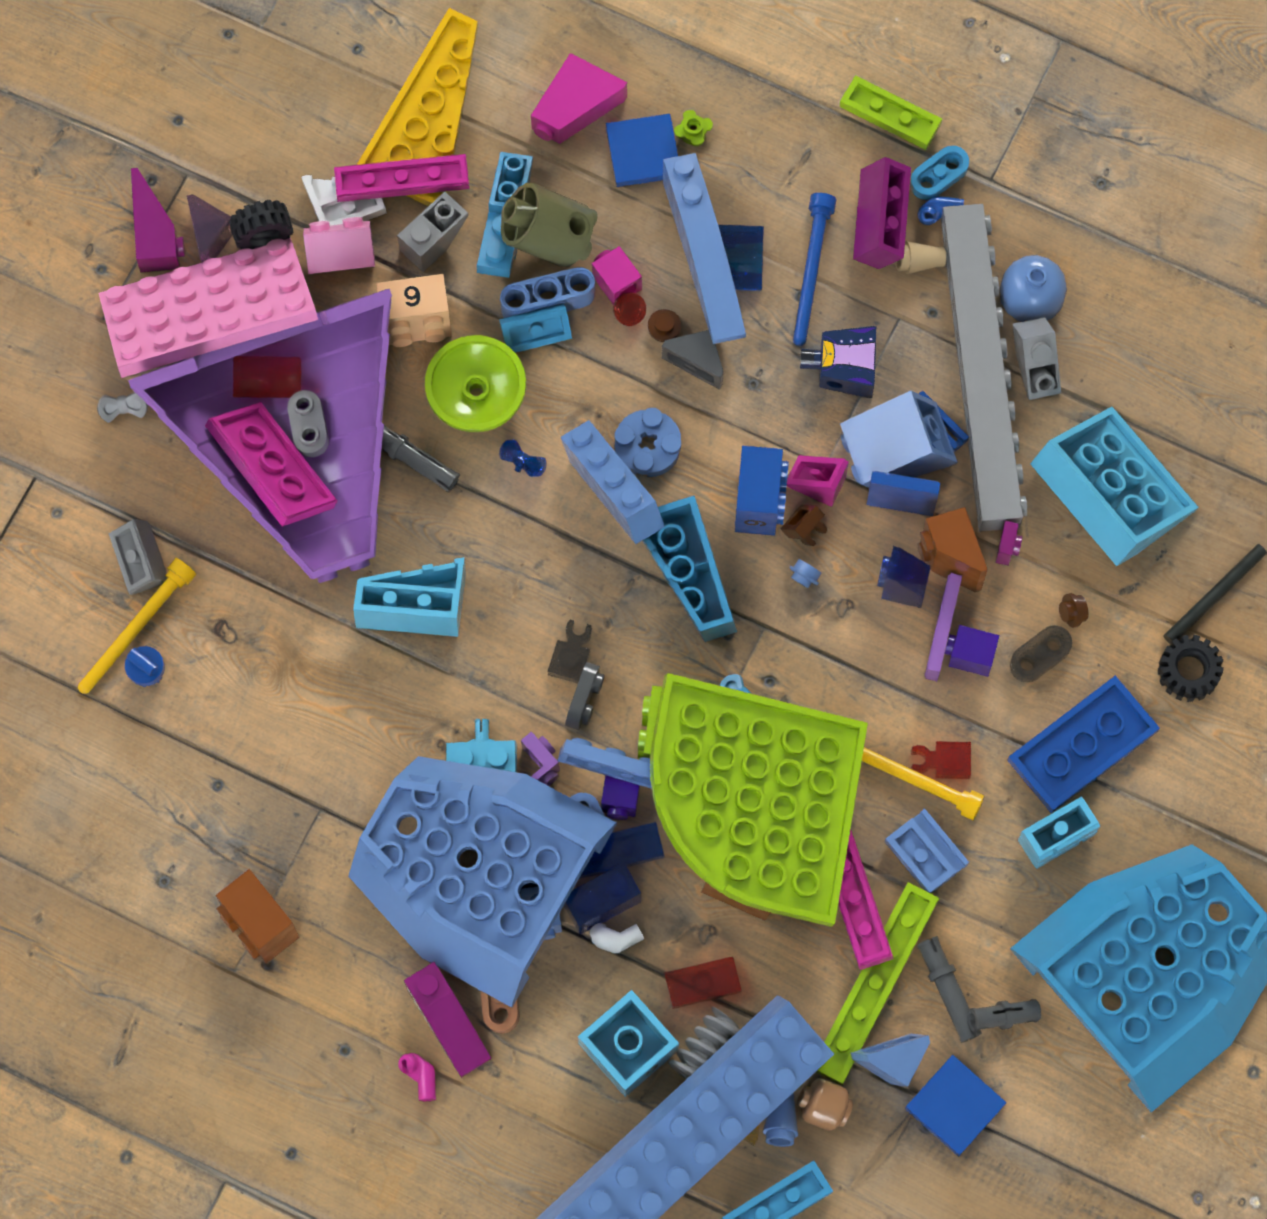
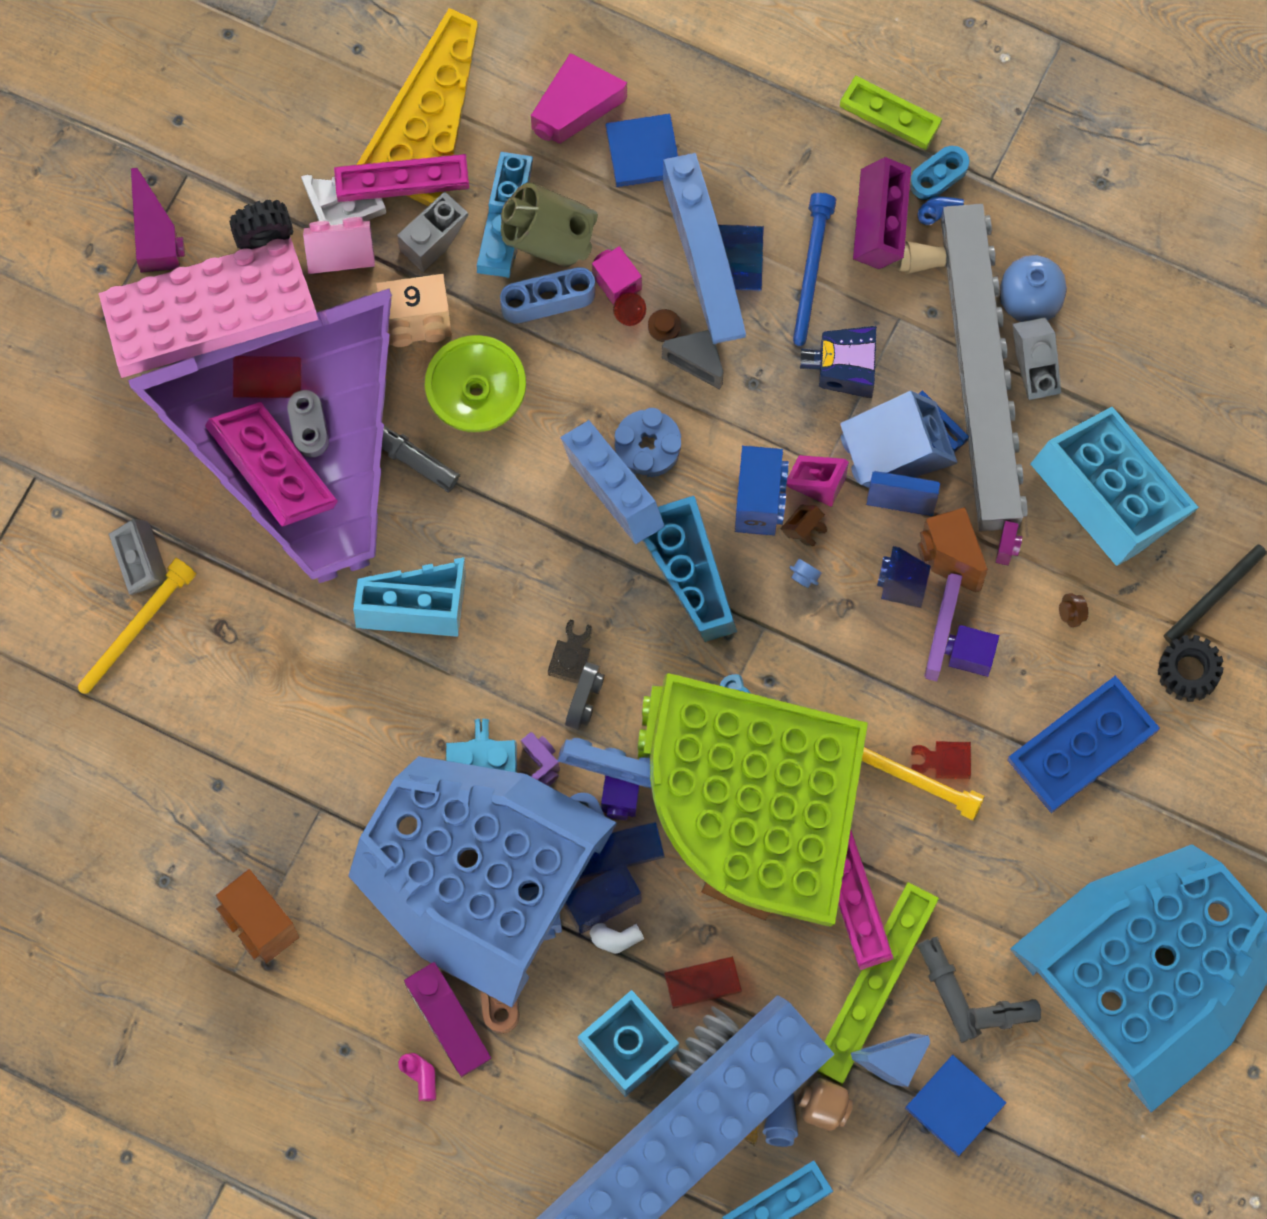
(110, 407): light grey piece -> none
(144, 666): blue piece -> none
(210, 227): clear purple slope -> none
(532, 465): clear blue piece -> none
(536, 328): dark azure plate -> none
(689, 136): lime plate -> none
(926, 851): medium blue plate -> none
(1039, 654): clear smoke plate -> none
(1058, 832): medium azure brick -> none

